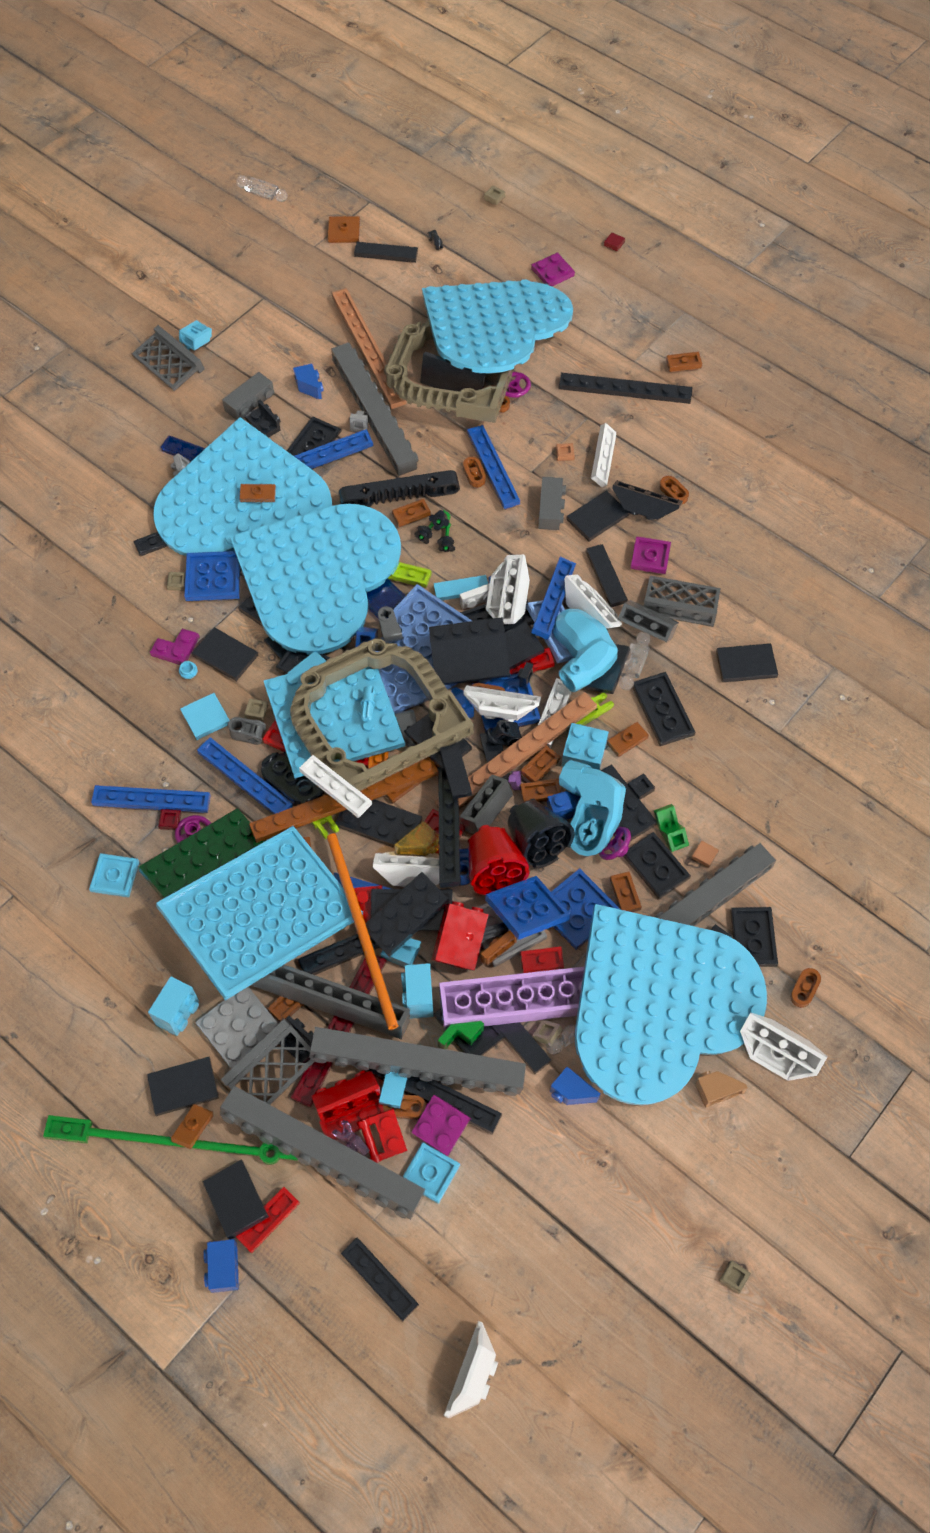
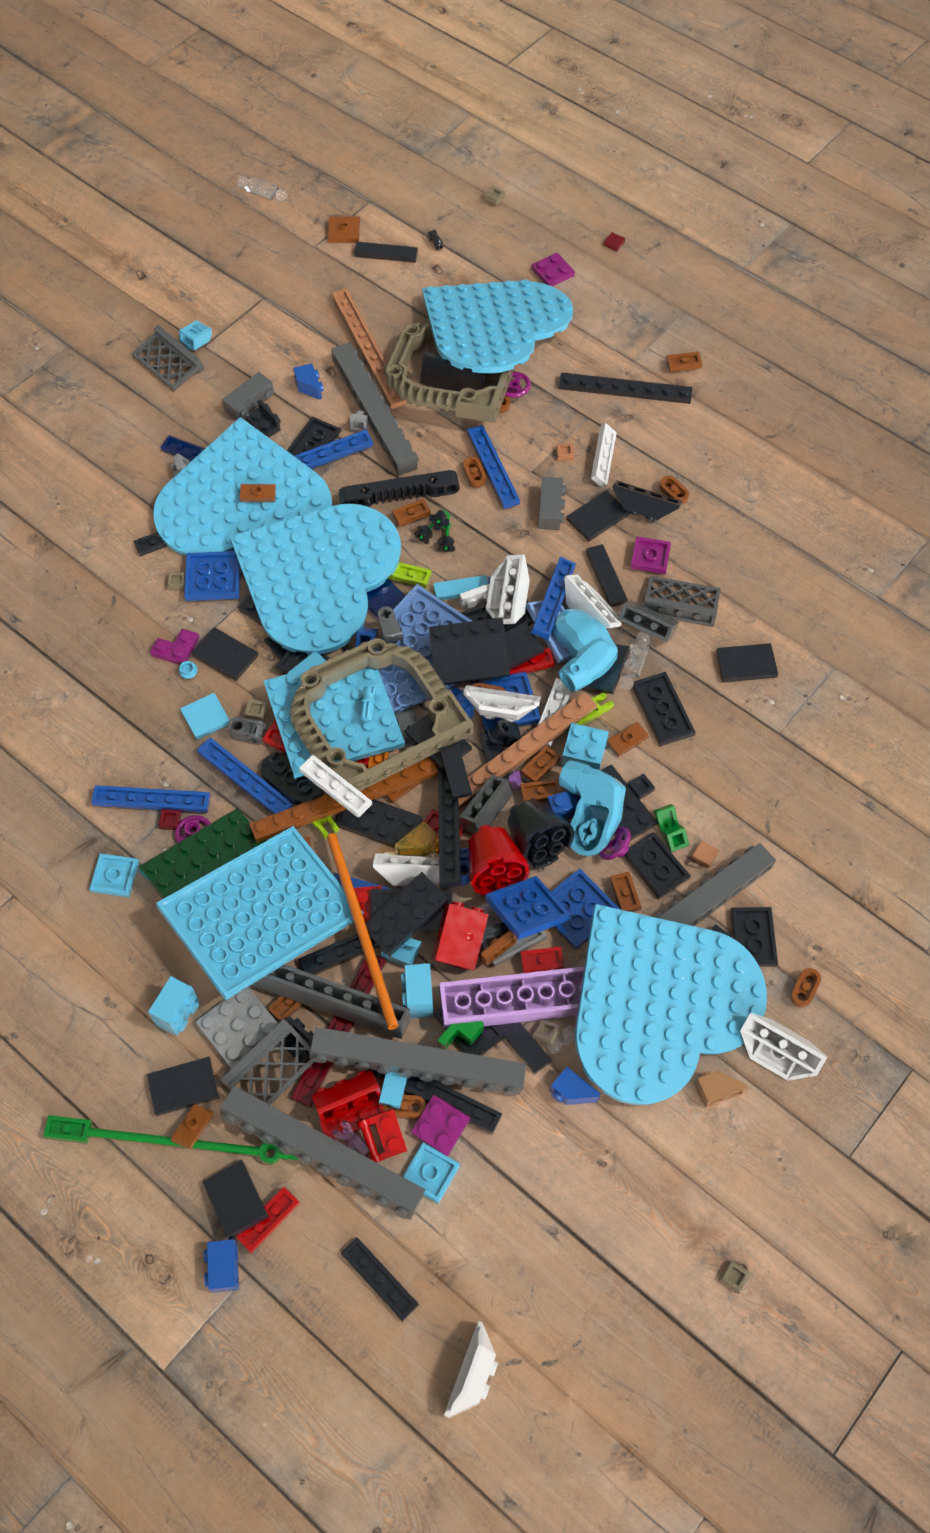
(525, 675): black plate -> none

